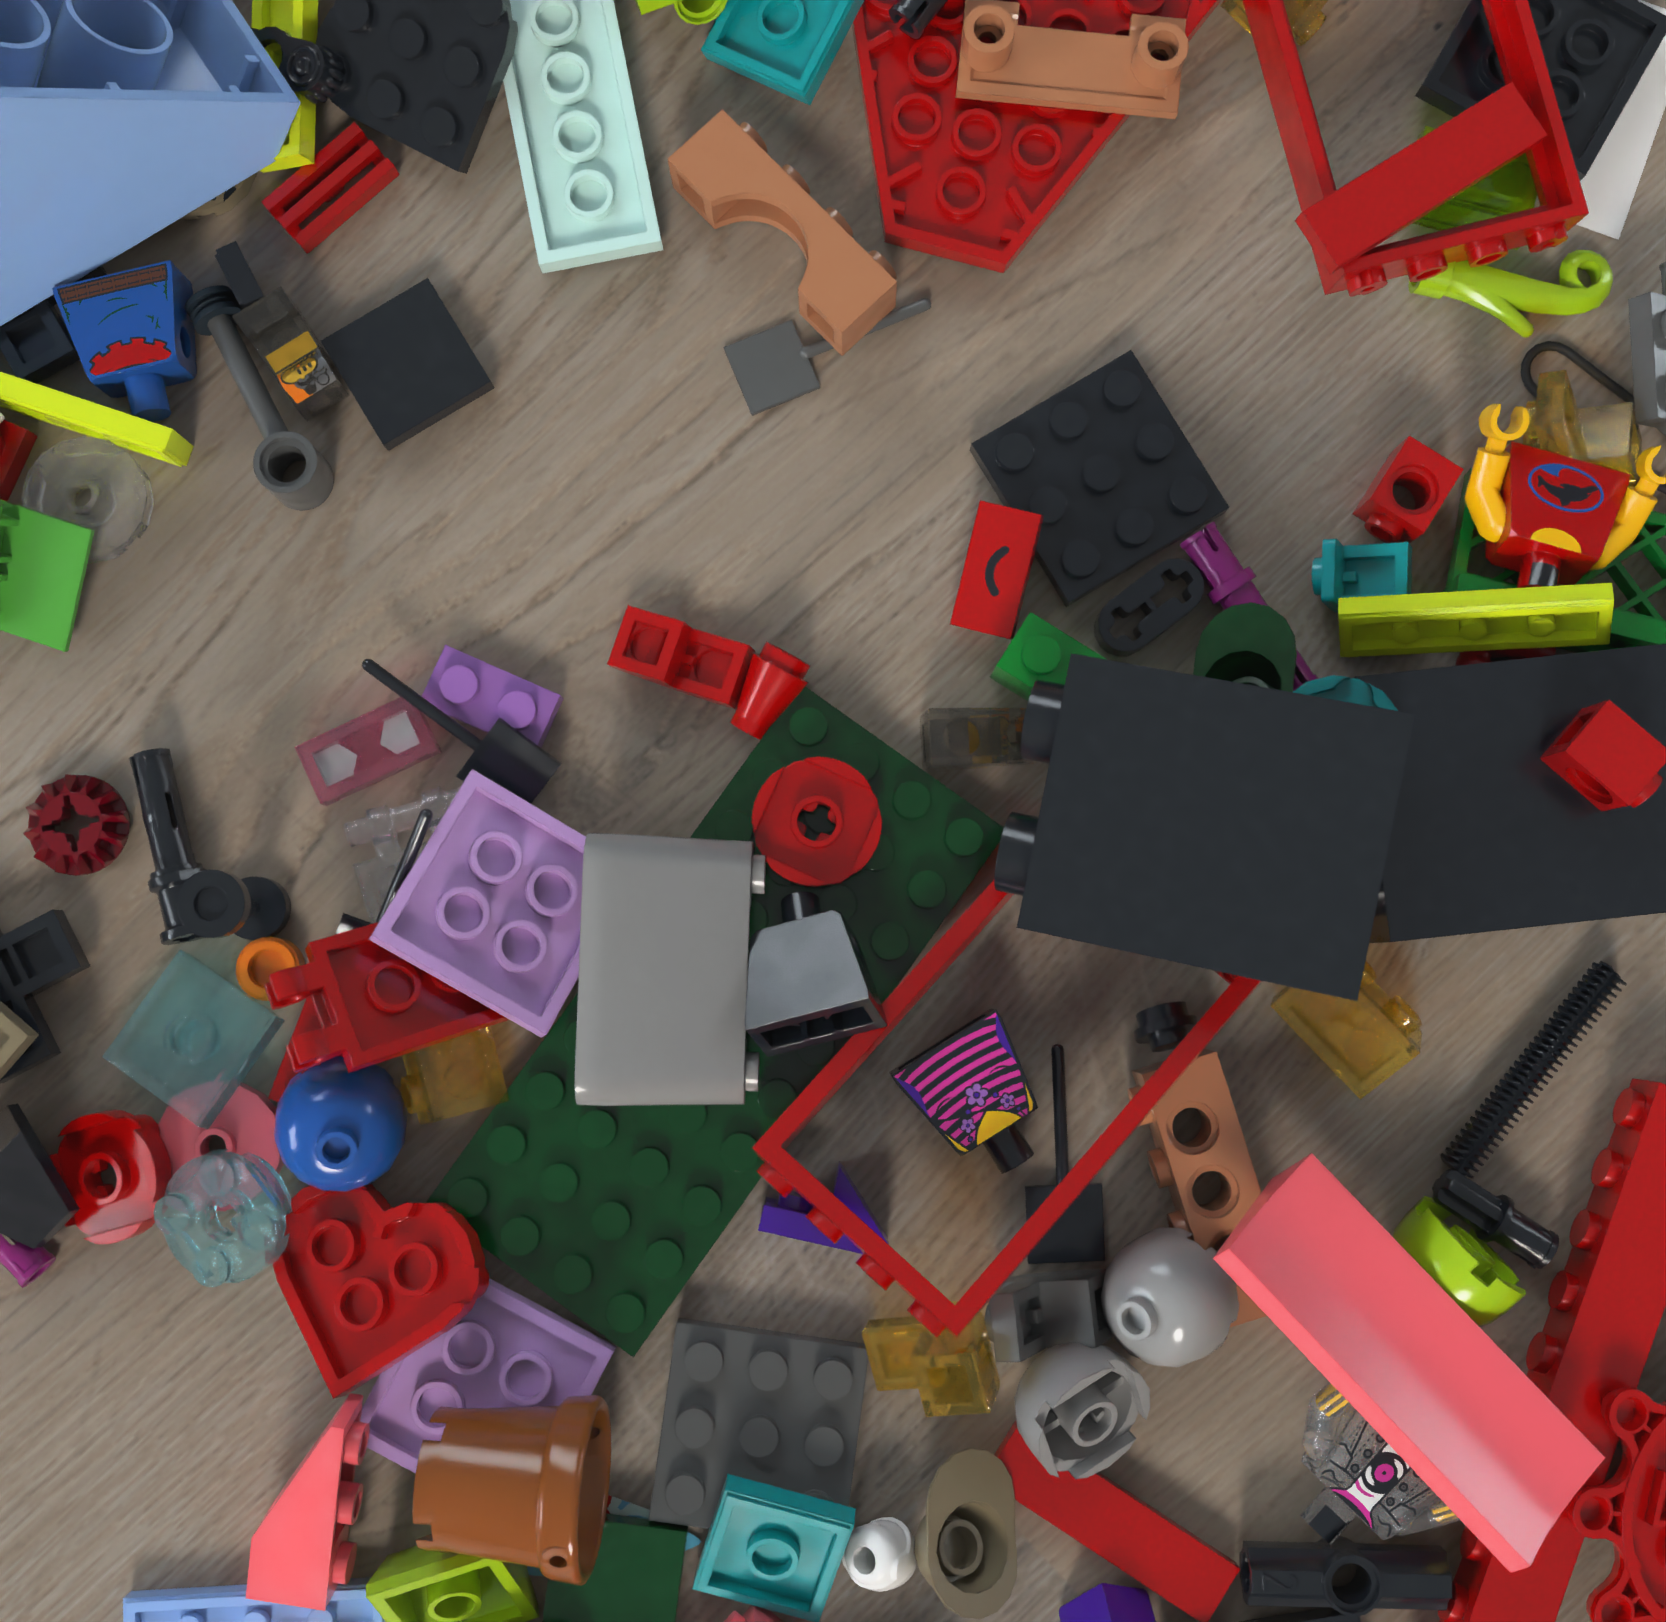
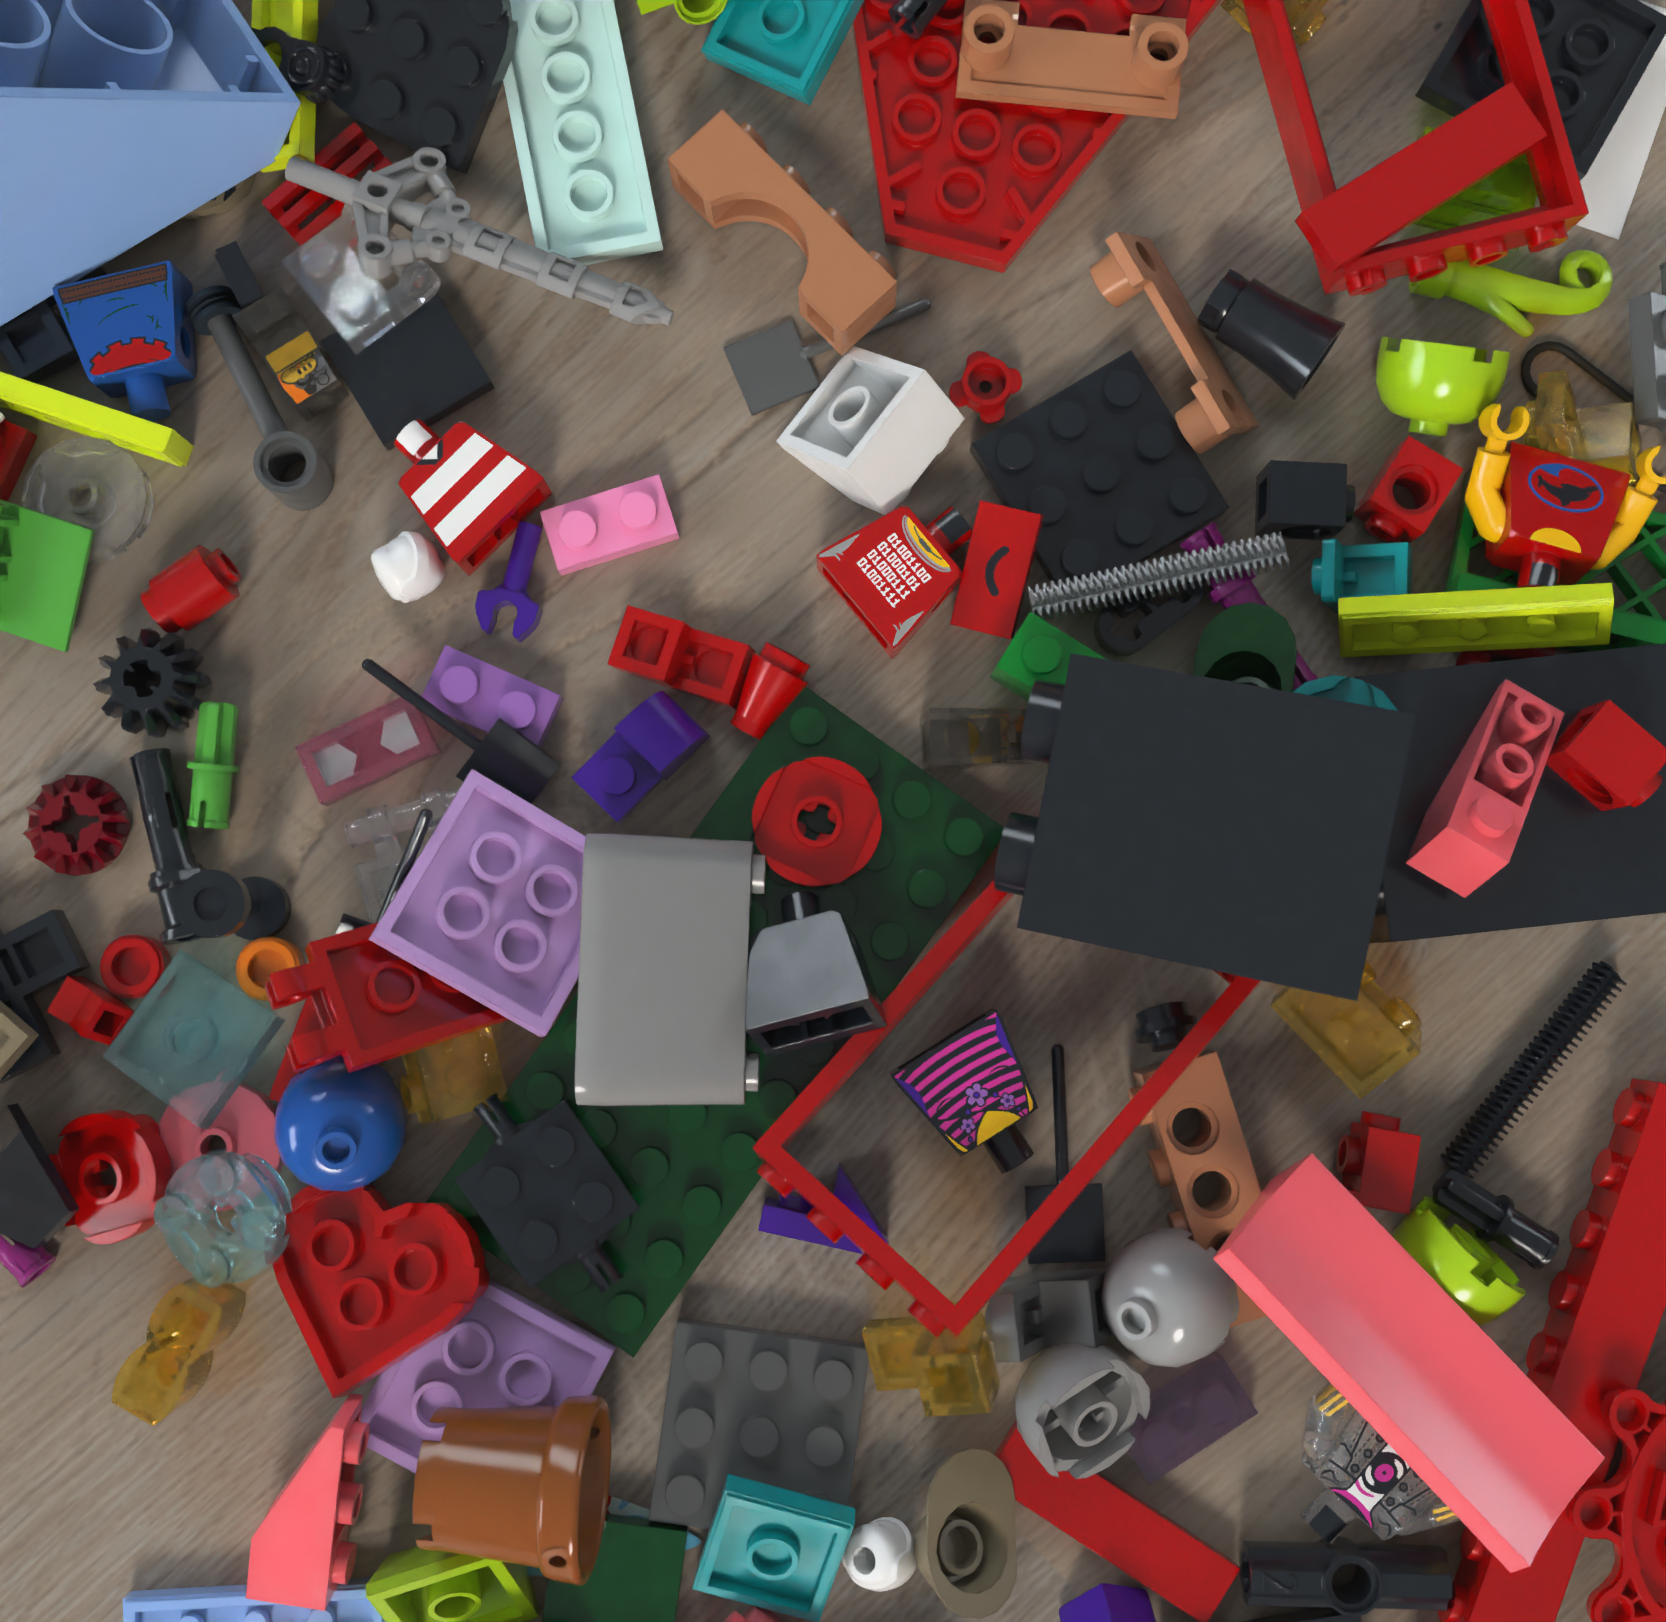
(90, 1009): none -> red piece
(133, 965): none -> red tile
(136, 666): none -> black gear
(177, 1349): none -> clear yellow brick
(191, 589): none -> red brick
(213, 765): none -> bright green axle
(345, 296): none -> clear plate
(408, 567): none -> white piece
(447, 227): none -> light grey bar
(467, 489): none -> red torso
(514, 586): none -> dark purple bar
(547, 1193): none -> black plate
(609, 525): none -> bright pink plate
(640, 754): none -> dark purple brick
(872, 428): none -> white slope
(896, 572): none -> red torso
(985, 369): none -> red plate
(1158, 575): none -> light grey axle
(1189, 1417): none -> clear purple plate
(1218, 404): none -> nougat brick
(1270, 330): none -> black plant
(1303, 500): none -> black brick
(1379, 1162): none -> red brick
(1437, 382): none -> lime cylinder
(1487, 792): none -> coral slope

